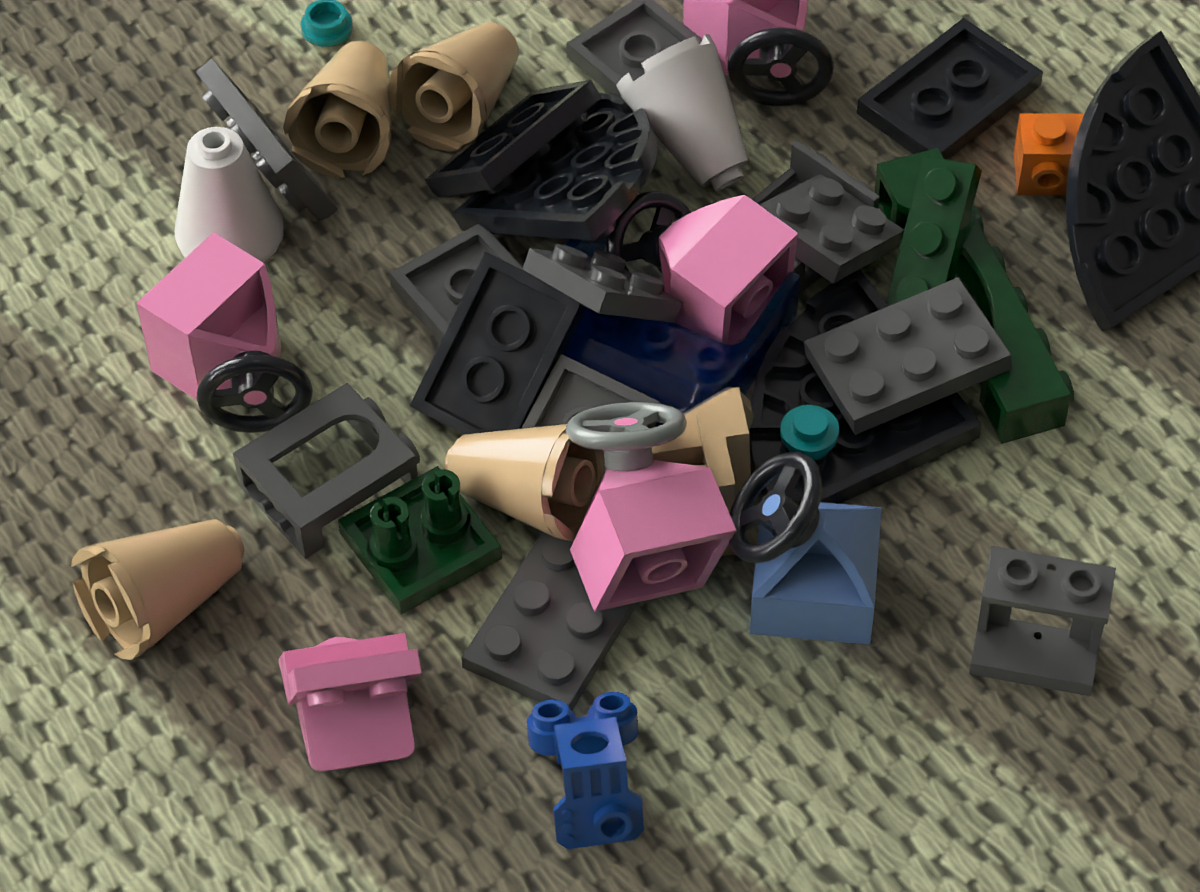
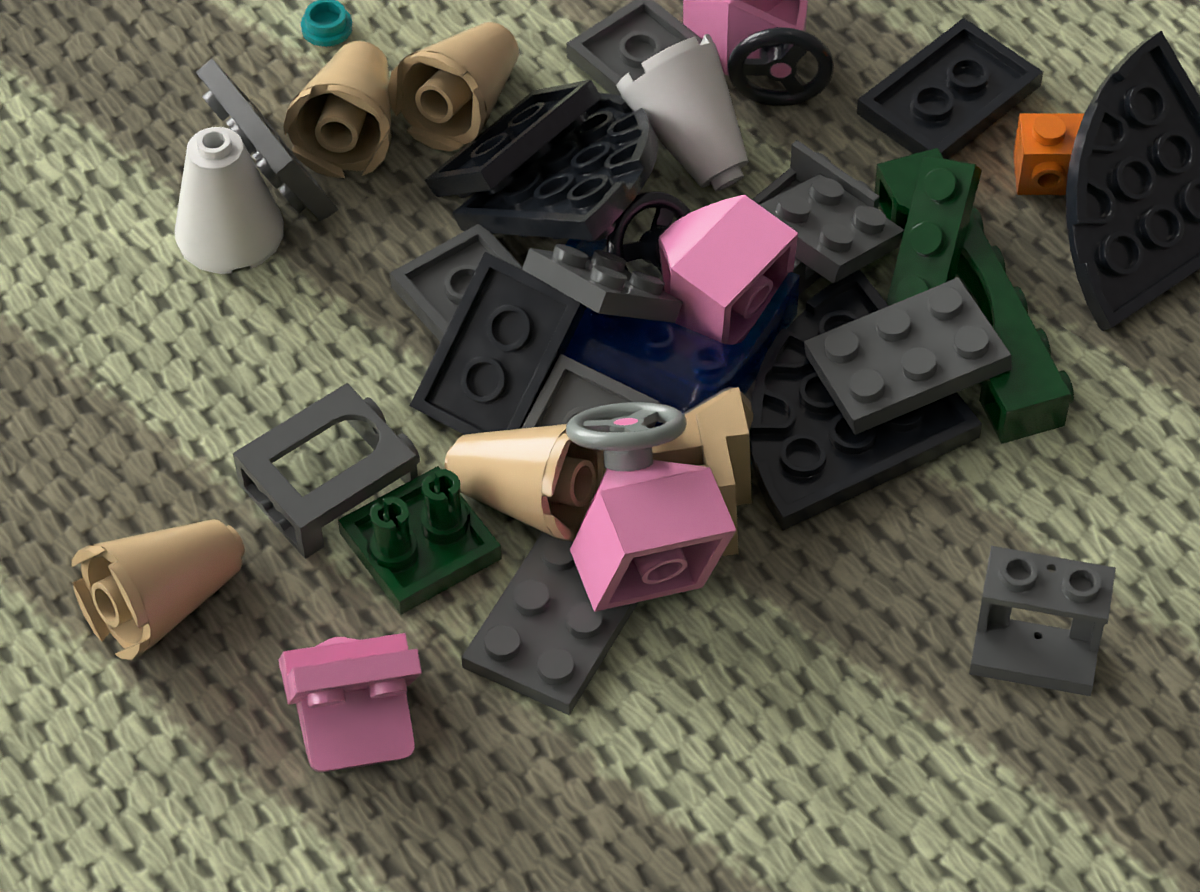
(218, 337): bright pink piece -> none
(594, 766): blue piece -> none
(809, 430): teal plate -> none
(810, 555): medium blue piece -> none

